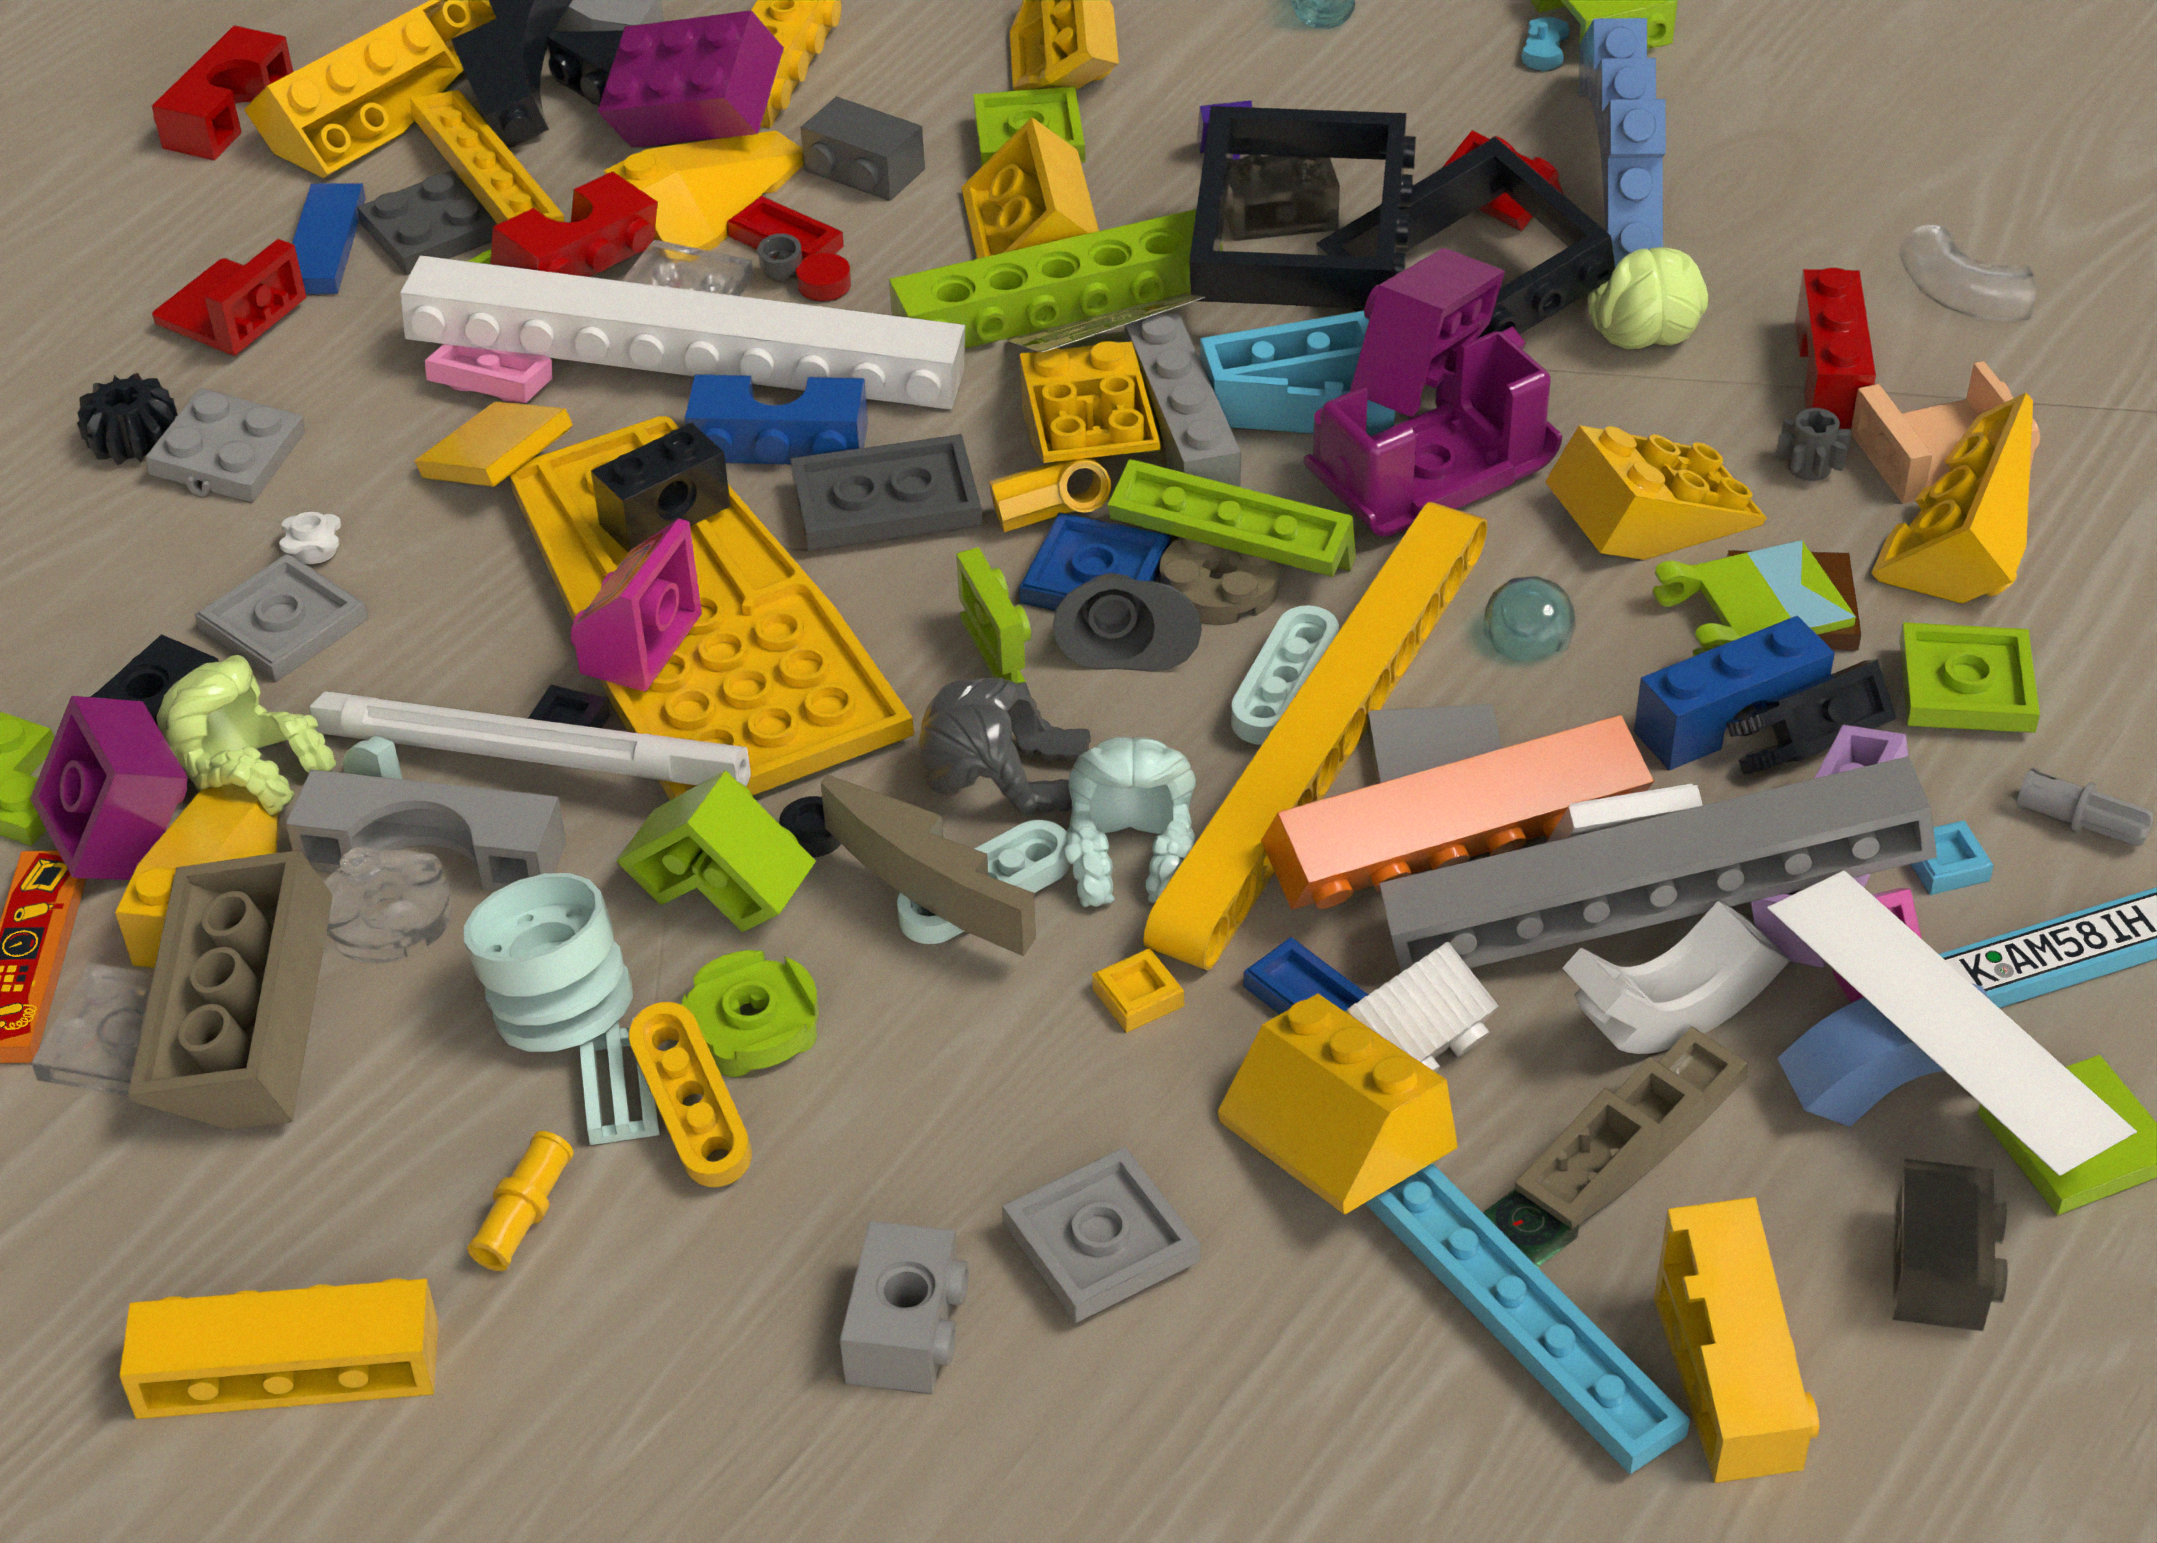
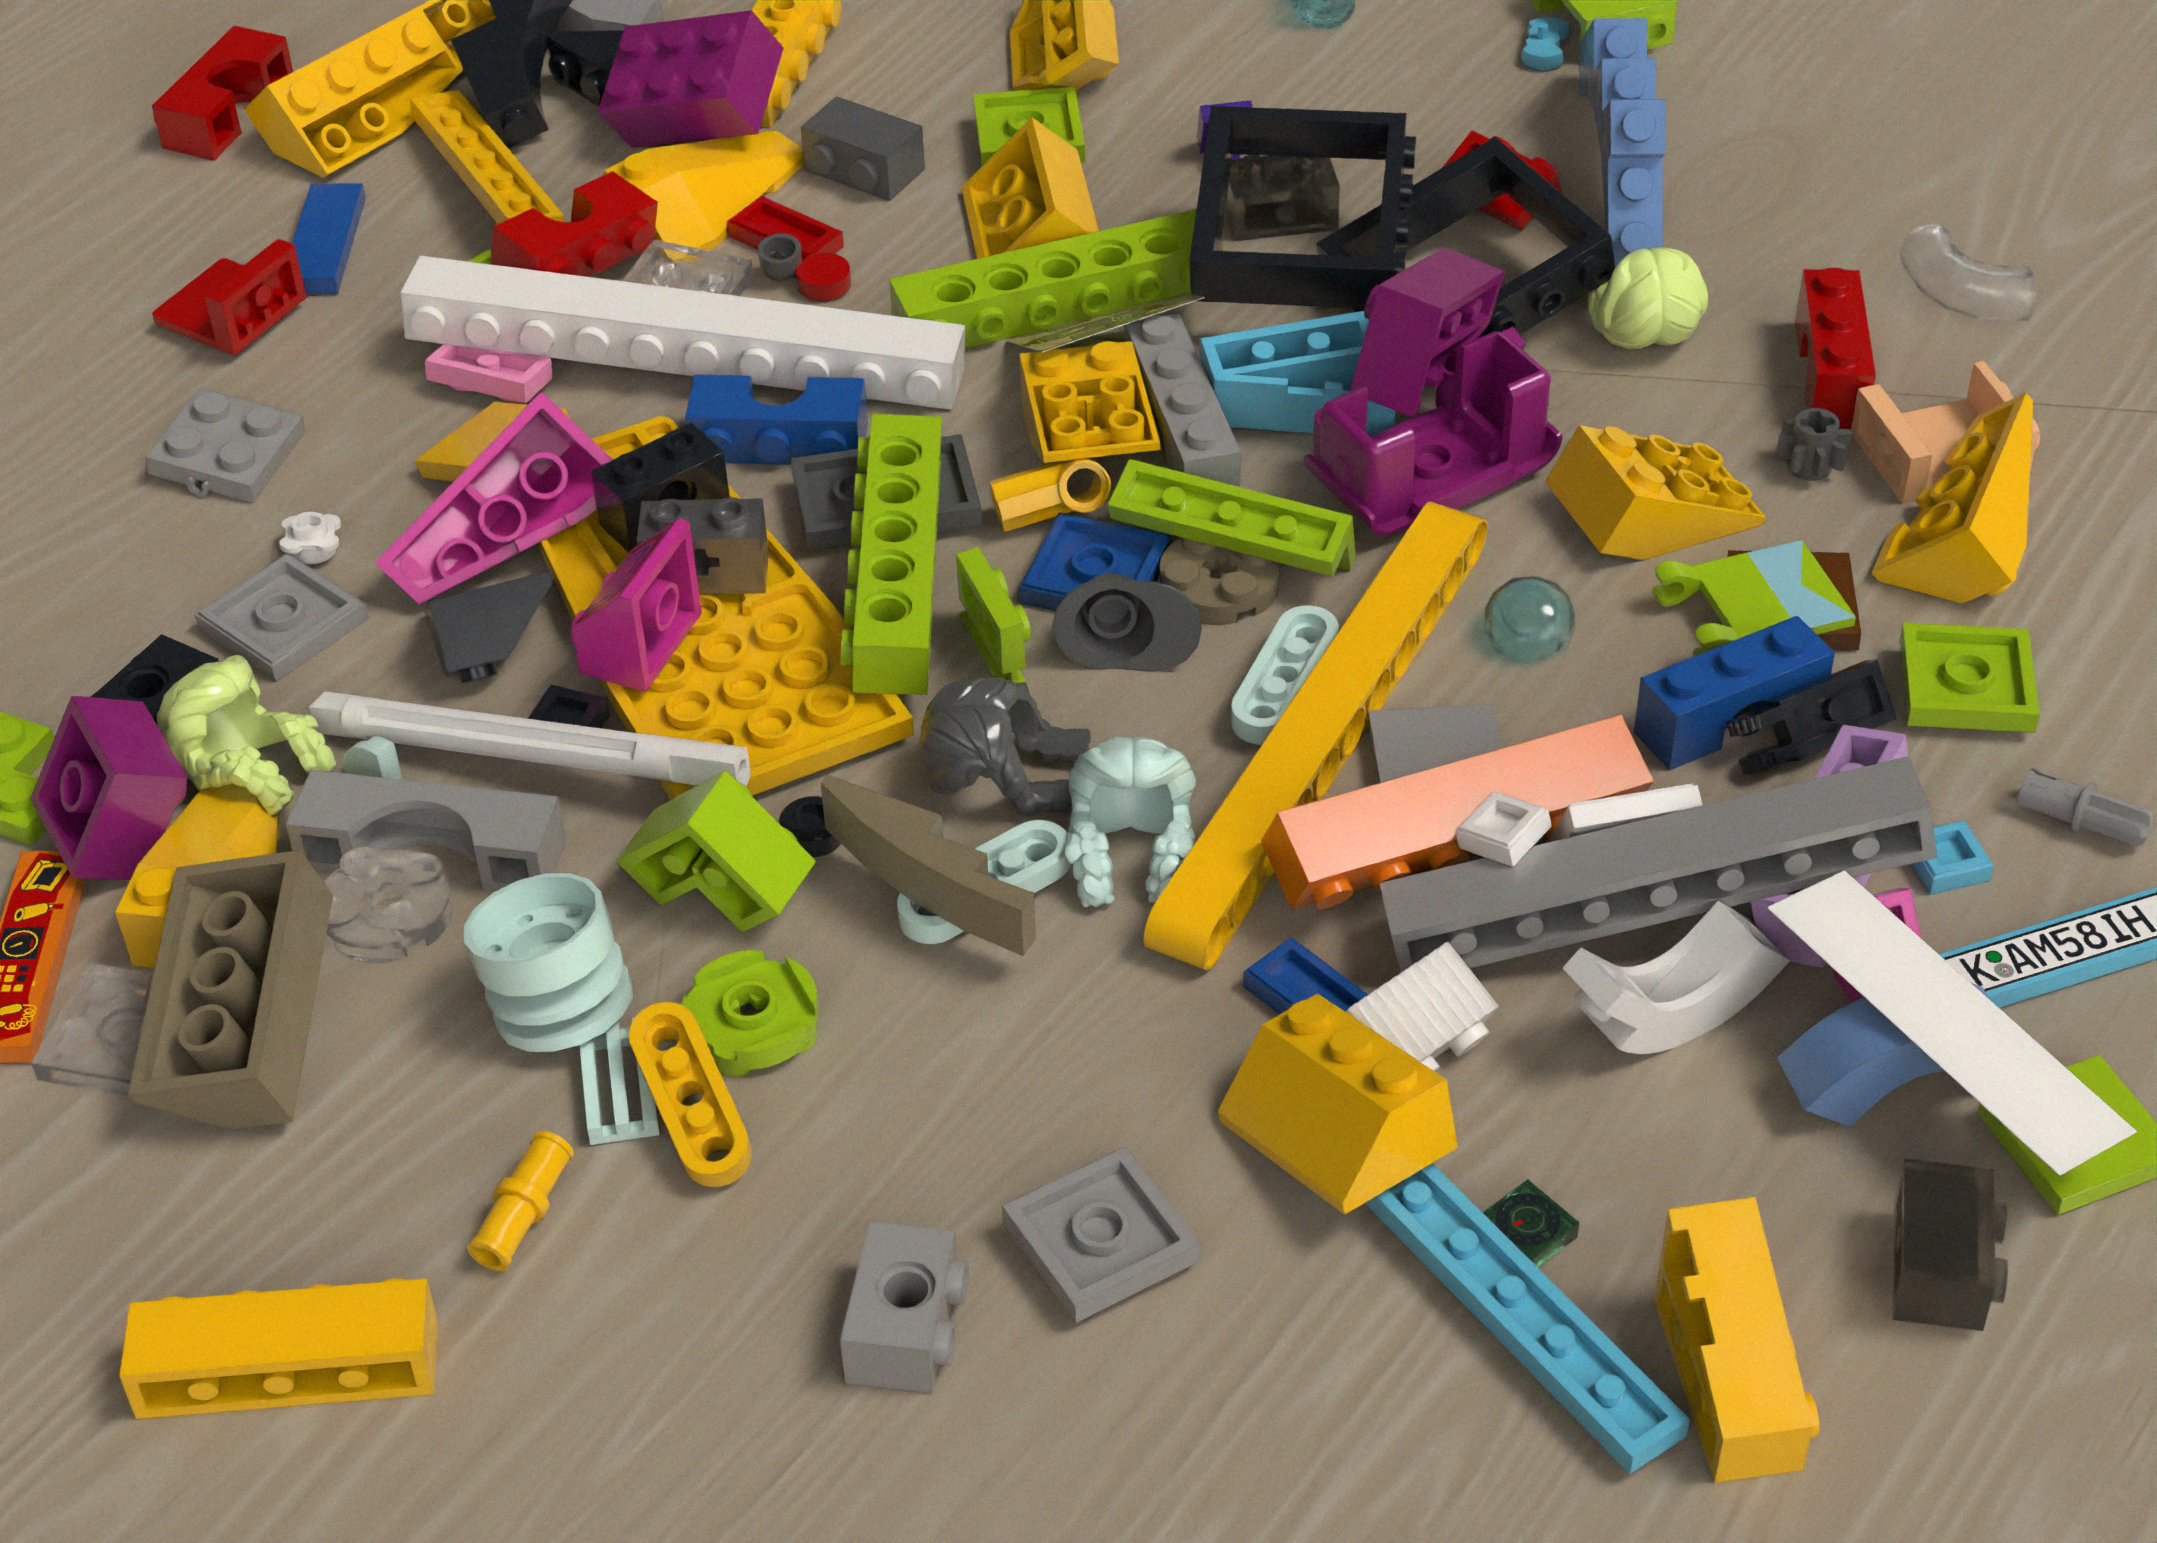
(125, 417): black gear -> none
(427, 220): dark grey plate -> none
(483, 624): none -> black slope
(507, 500): none -> dark pink wedge
(726, 540): none -> flat silver brick
(896, 555): none -> lime brick
(1138, 990): yellow tile -> none
(1503, 828): none -> white tile
(1633, 1129): dark tan slope -> none

